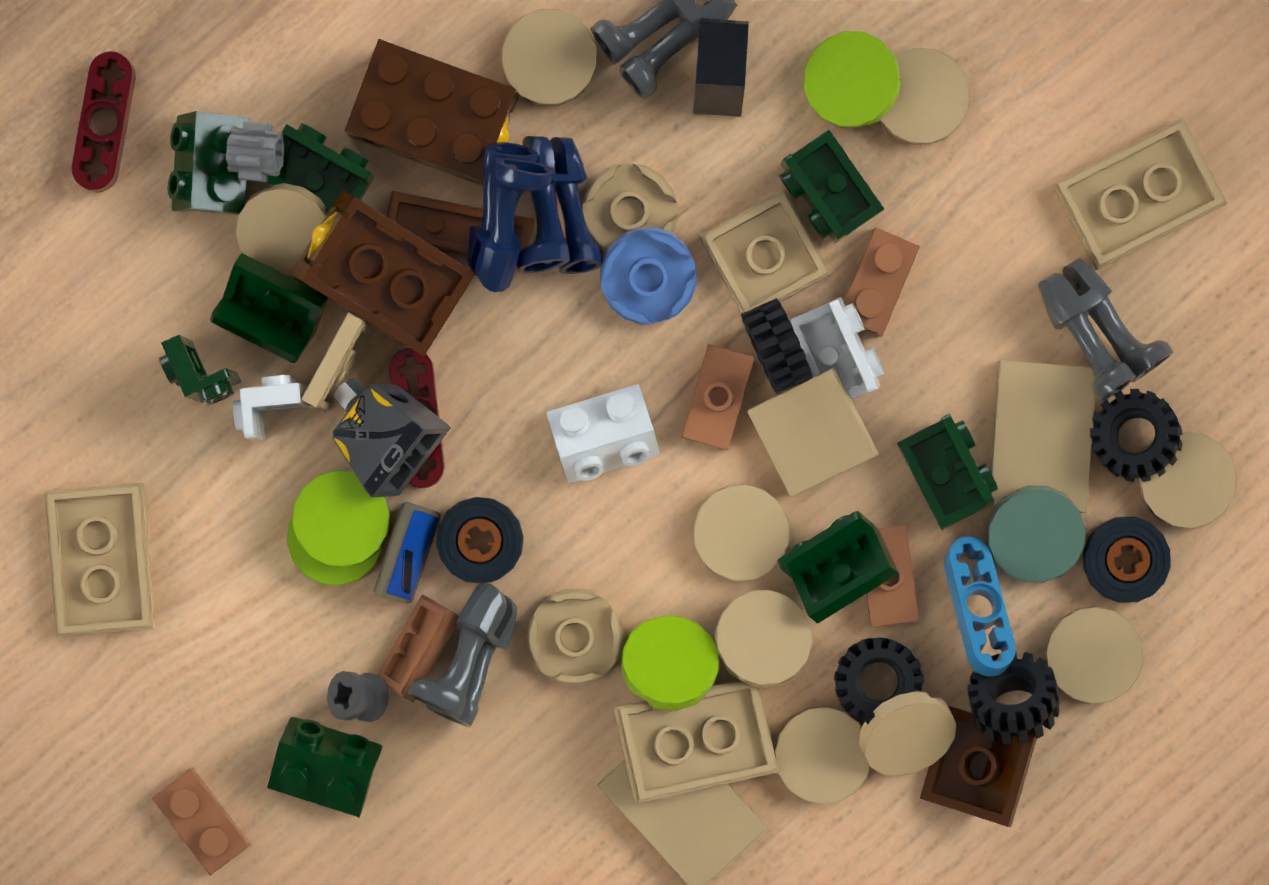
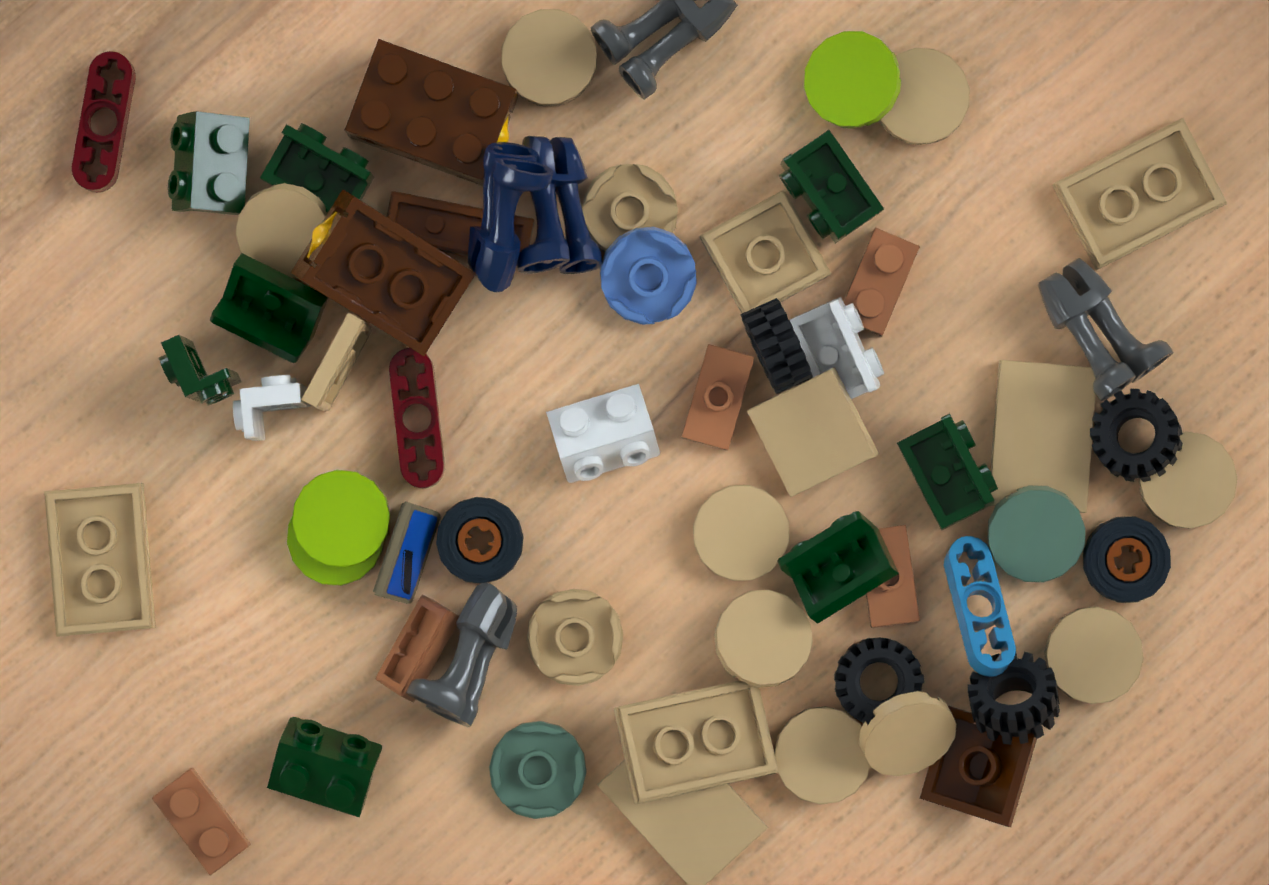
(255, 151): light grey gear -> none
(357, 696): dark grey wheel -> none
(385, 435): dark grey torso -> none
(537, 769): none -> sand green tile
(670, 662): lime tile -> none
(721, 67): black slope -> none

